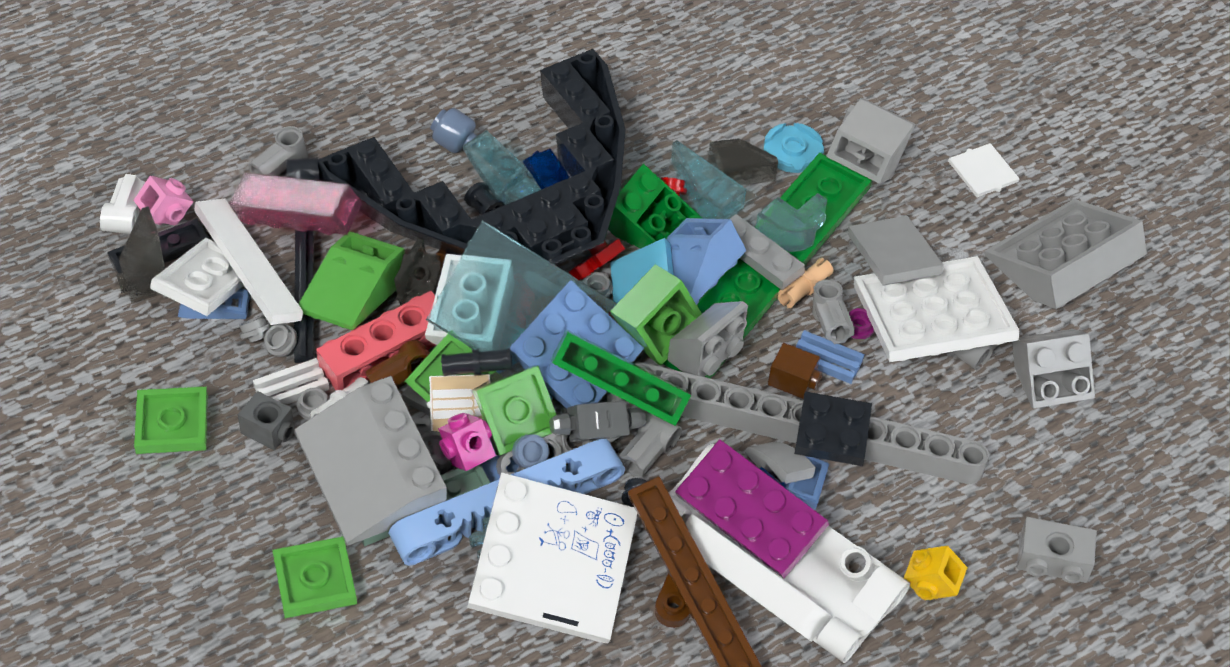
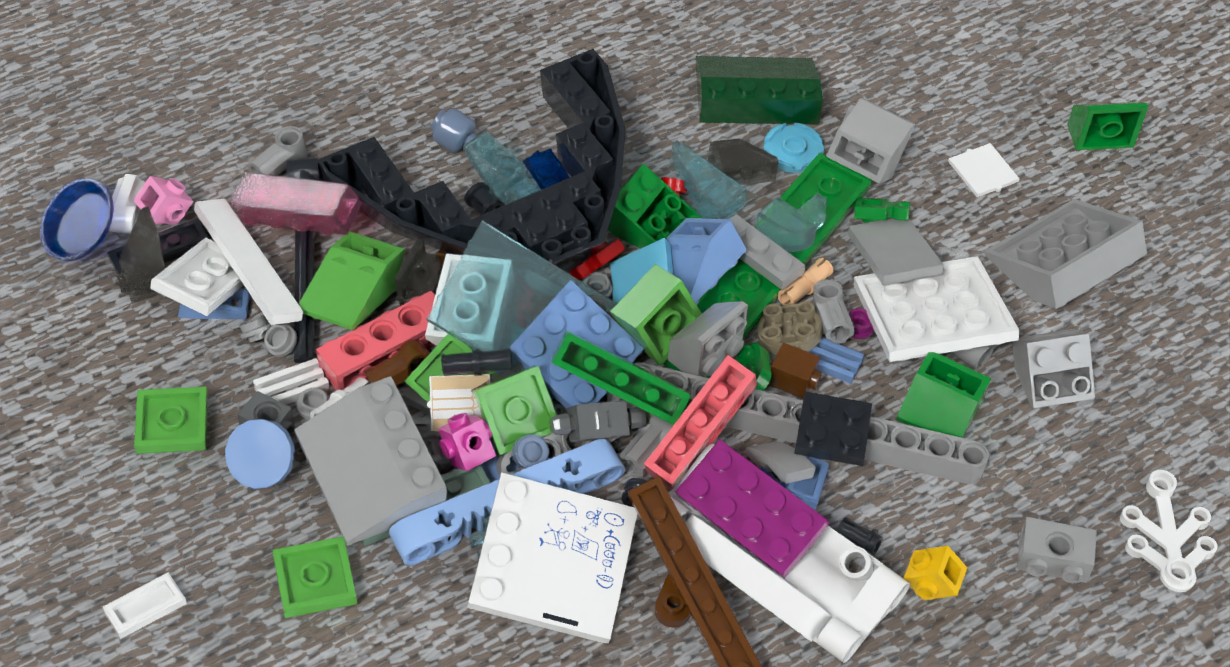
(77, 219): none -> clear blue piece
(144, 605): none -> white tile
(259, 453): none -> medium blue tile
(701, 422): none -> coral brick
(756, 360): none -> green plate
(758, 90): none -> dark green slope
(789, 323): none -> dark tan tile
(860, 535): none -> black pin
(879, 209): none -> green plate
(943, 396): none -> green slope
(1106, 125): none -> green slope
(1168, 536): none -> white plant

